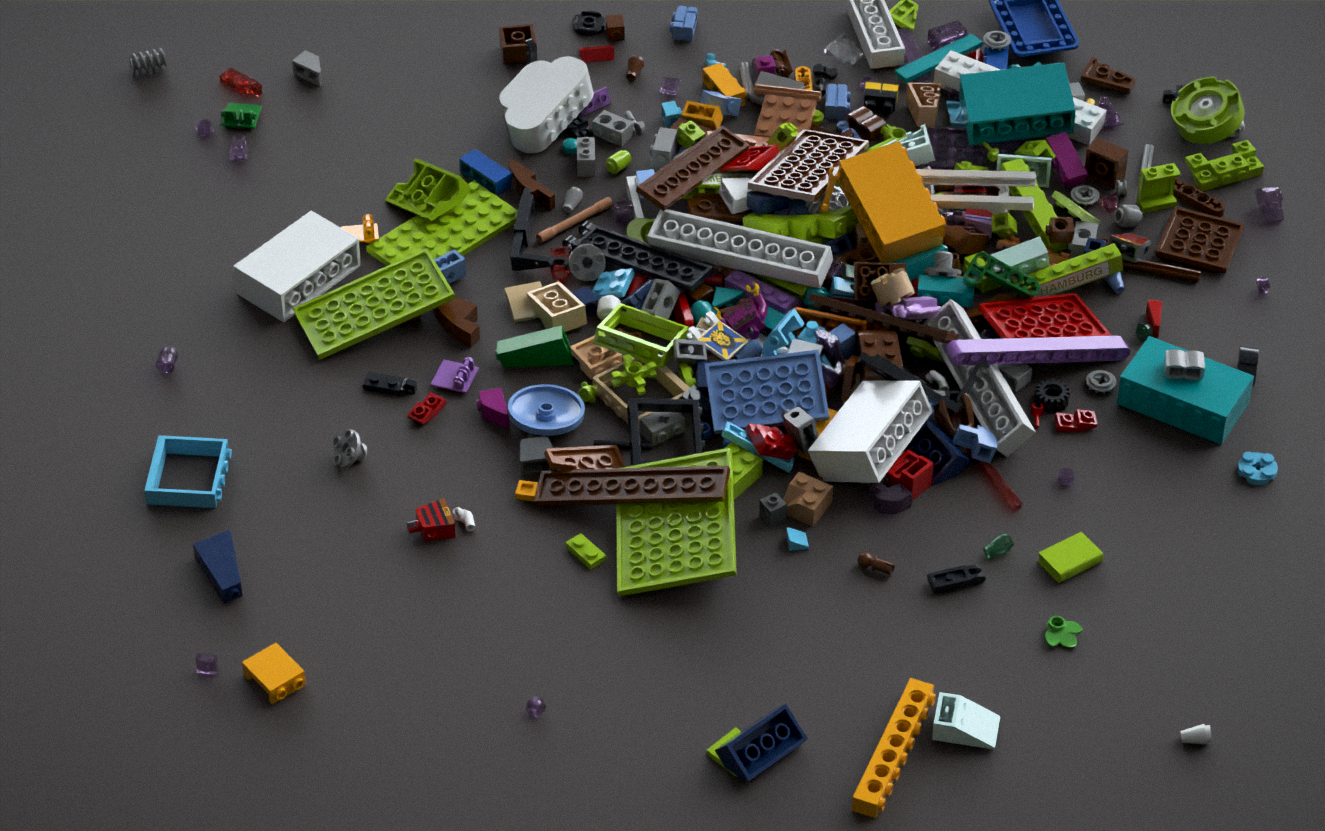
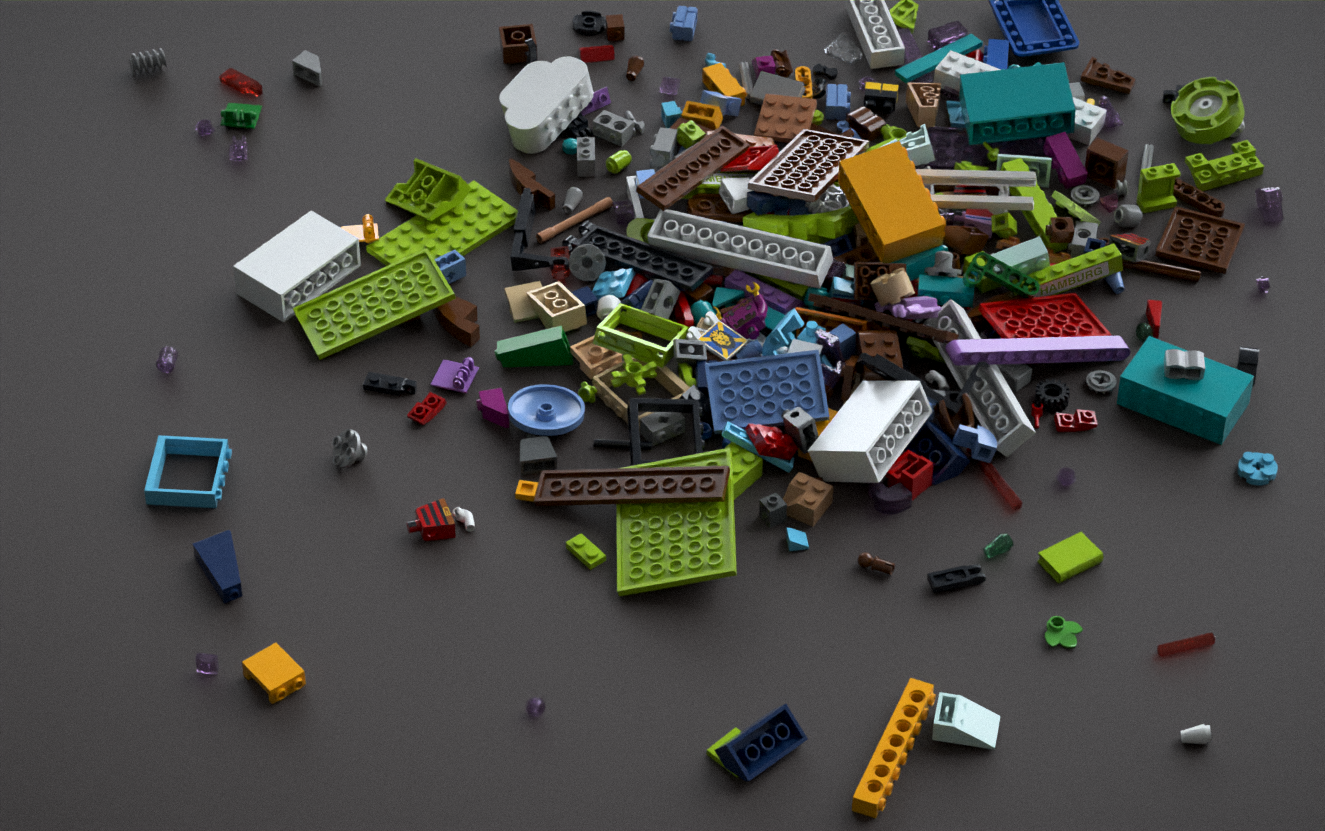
(485, 172): blue brick -> none
(585, 457): dark orange wing -> none
(766, 89): nougat axle -> none
(783, 135): lime brick -> none
(824, 204): light orange piece -> none
(991, 37): light grey gear -> none
(1036, 149): lime panel -> none
(1186, 644): none -> clear red axle

